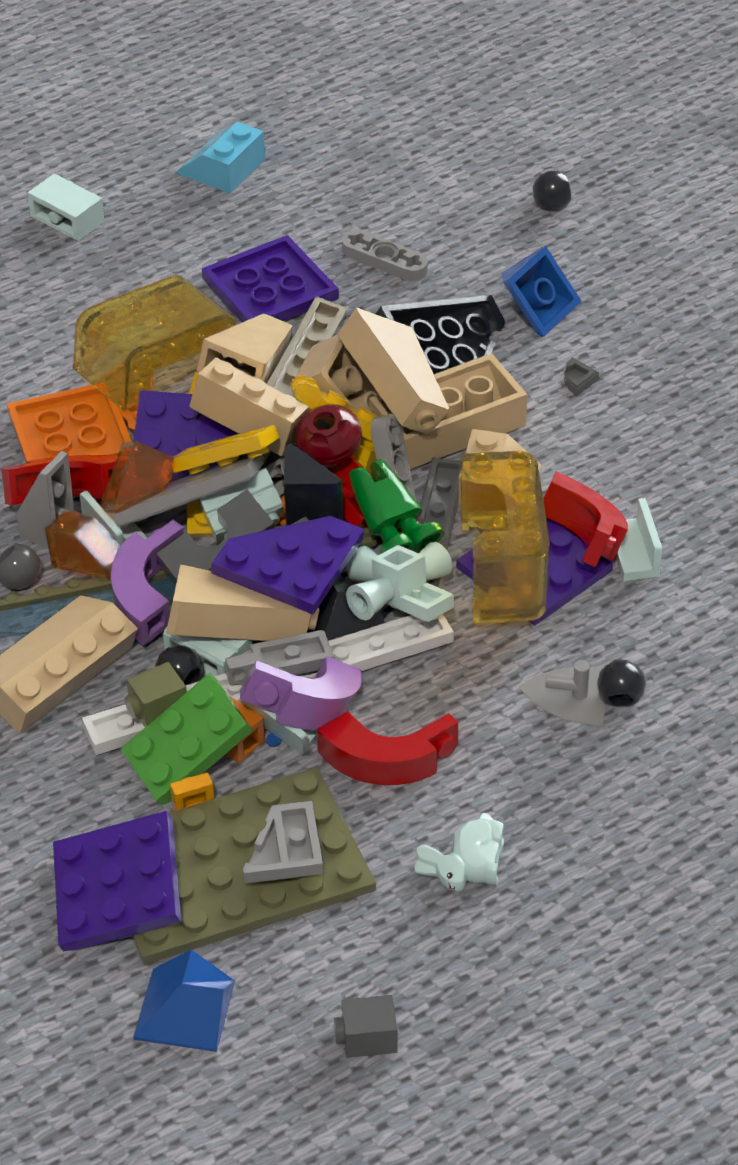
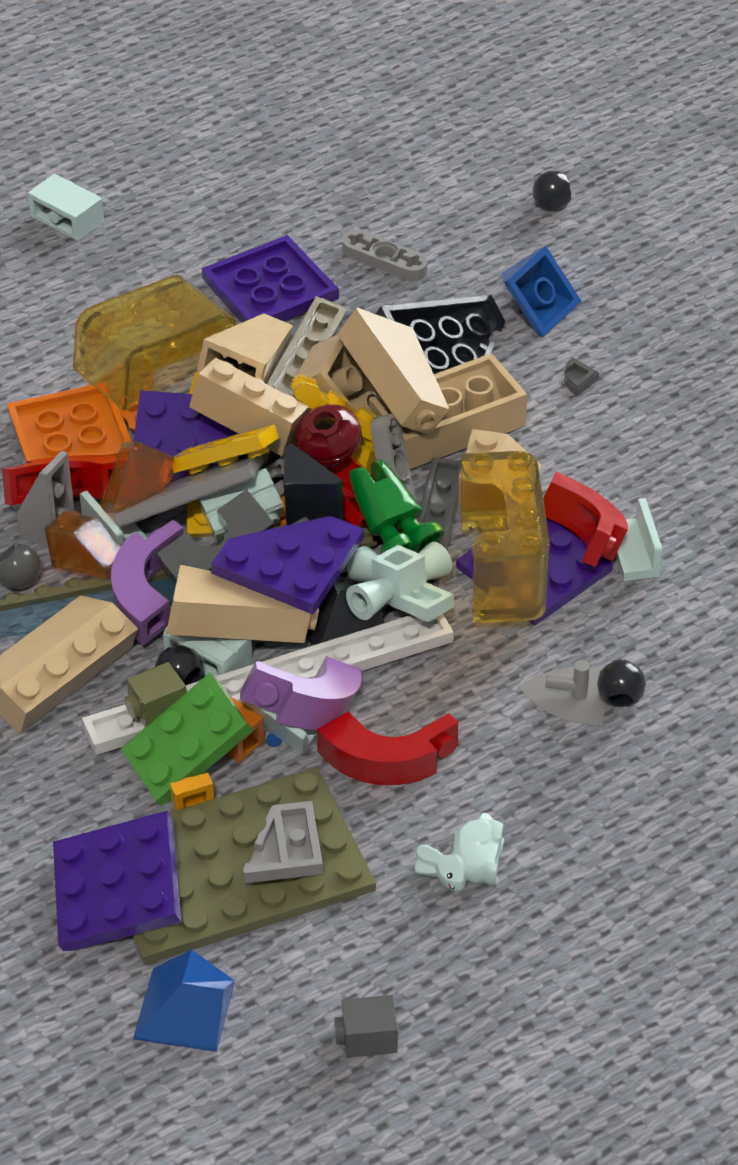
(227, 157): medium azure slope -> none
(290, 654): light grey hinge -> none

